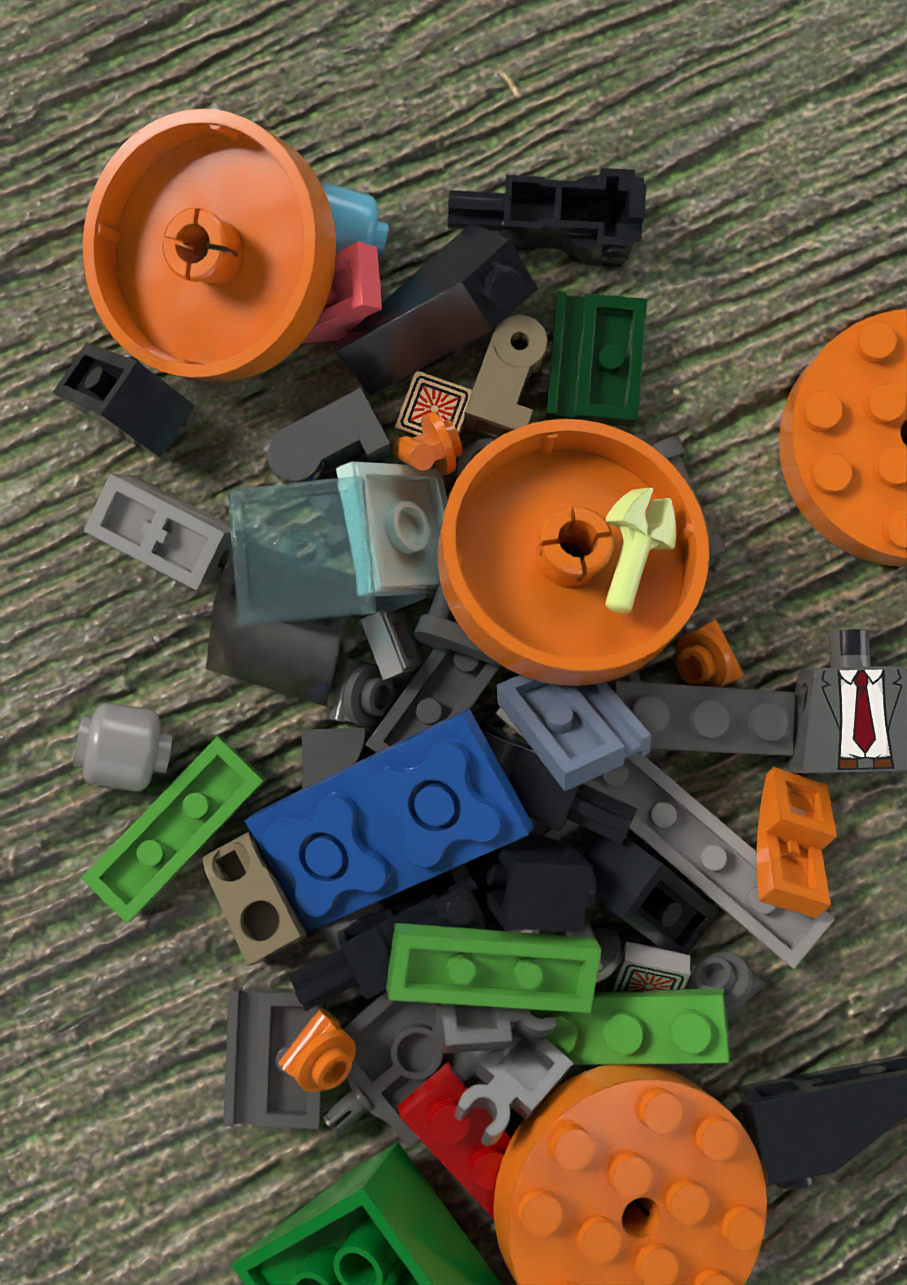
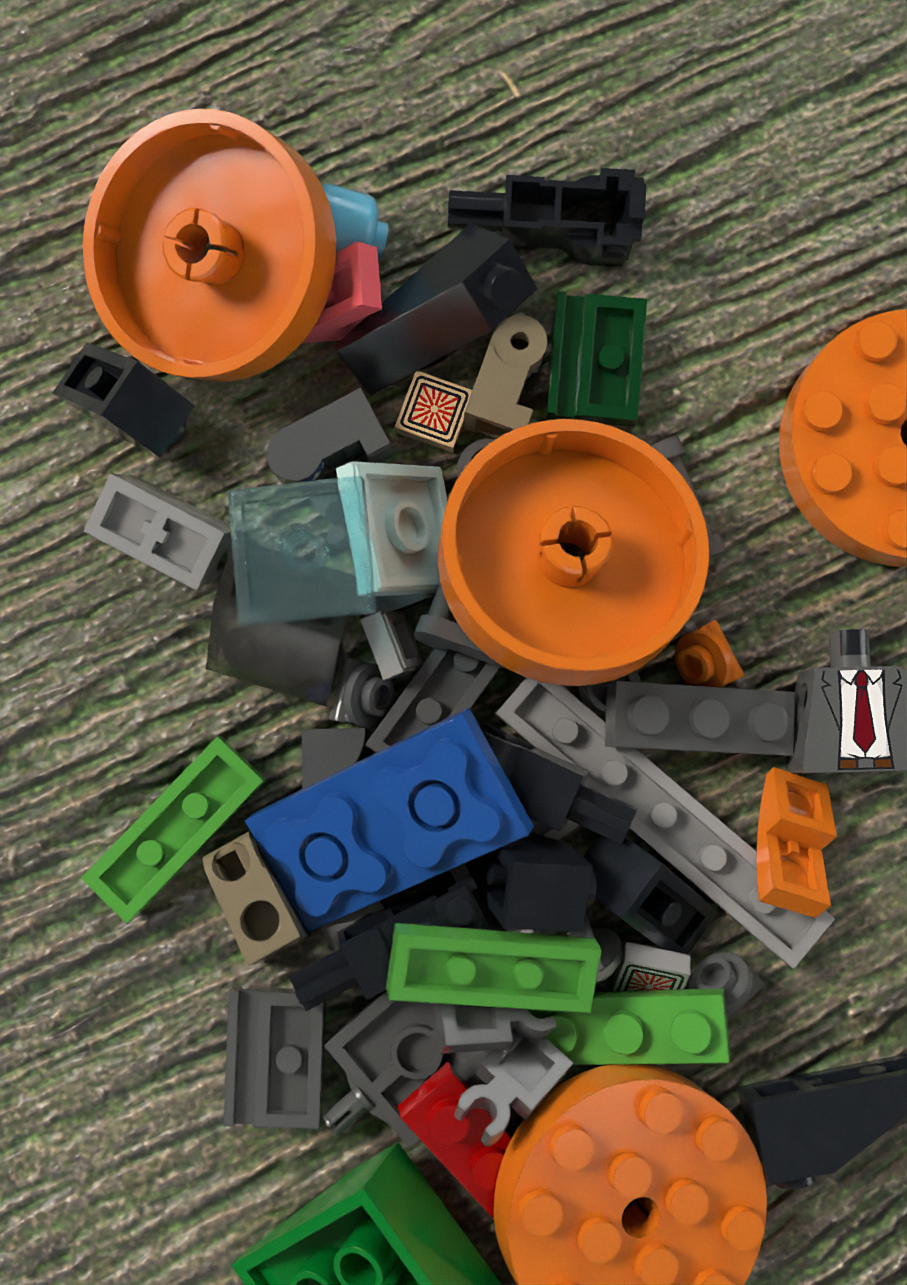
(121, 747): light grey head -> none
(320, 1054): orange plate -> none
(437, 446): orange plate -> none
(573, 728): sand blue plate -> none
(639, 537): yellowish green bar -> none

